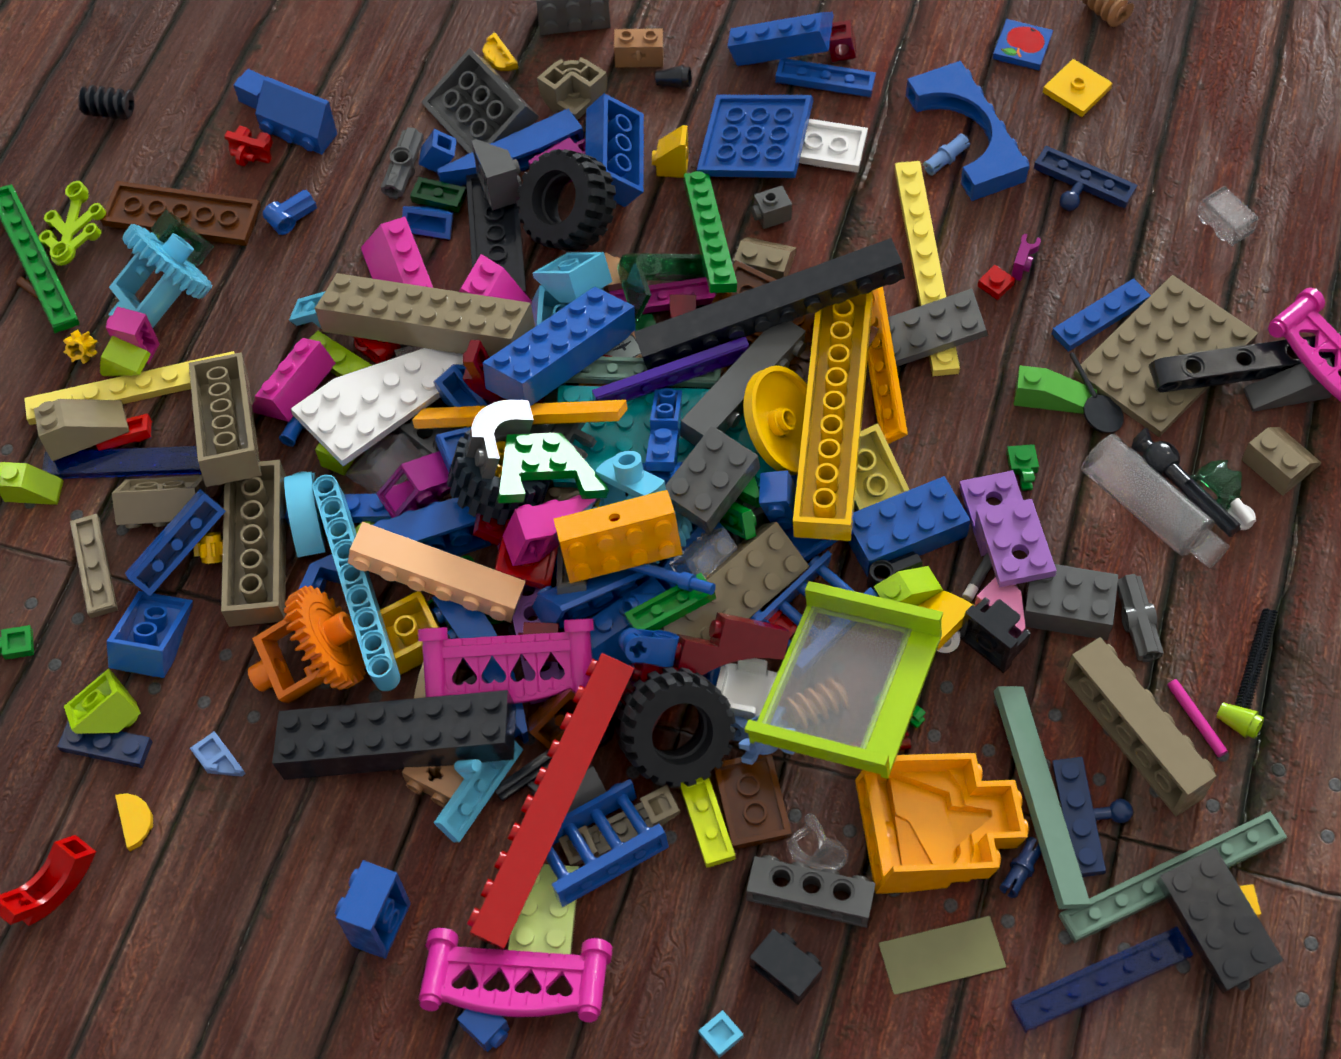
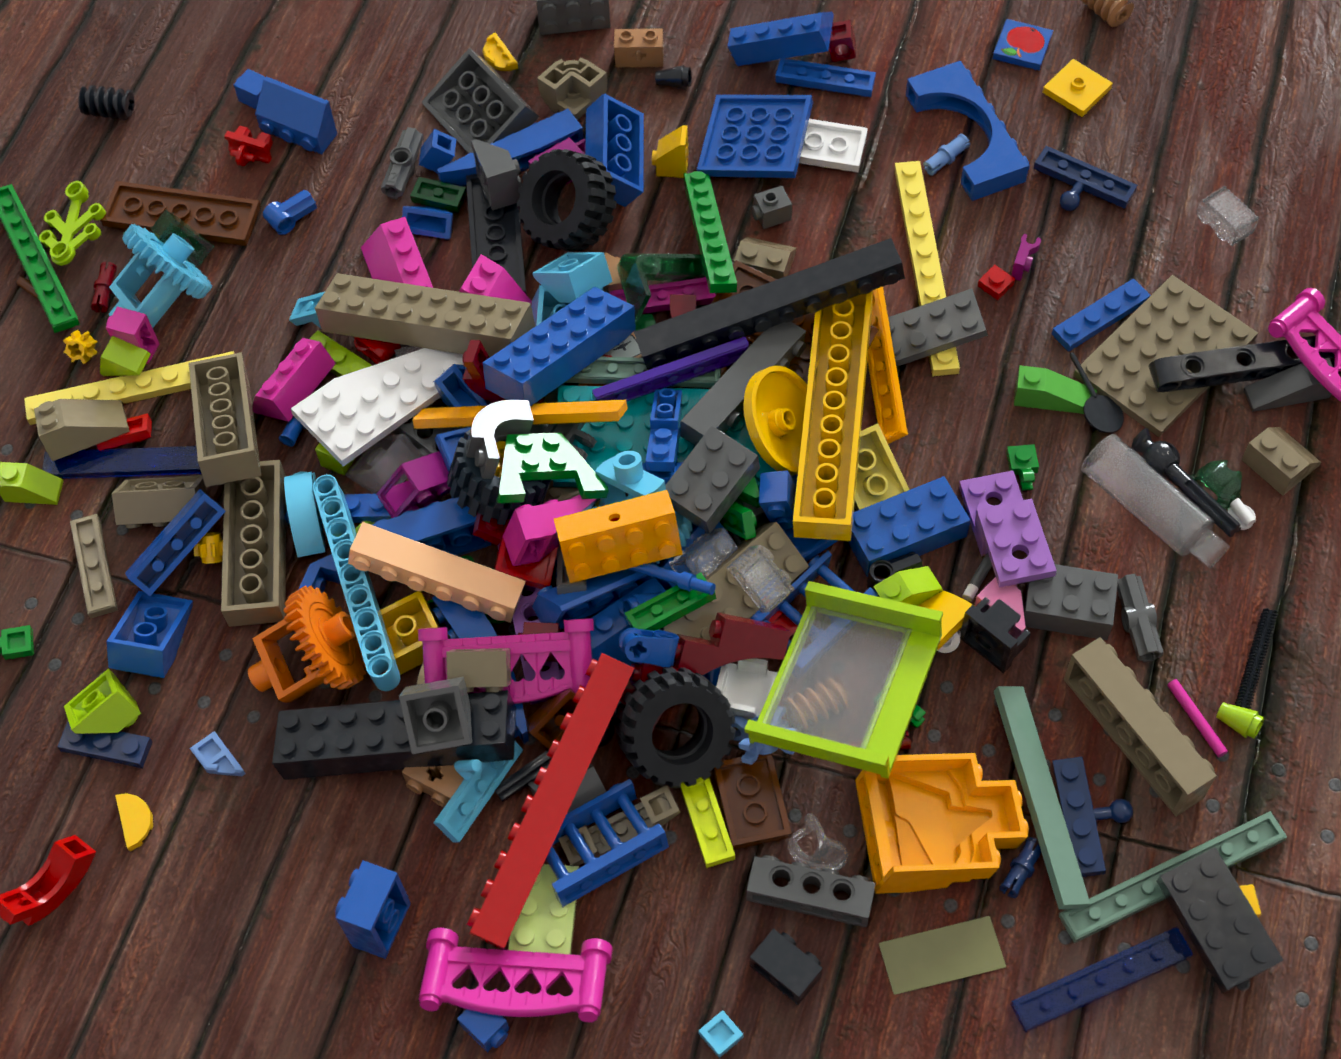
(101, 287): none -> dark red pin
(437, 715): none -> dark grey slope
(480, 667): none -> dark tan brick
(761, 578): none -> clear brick

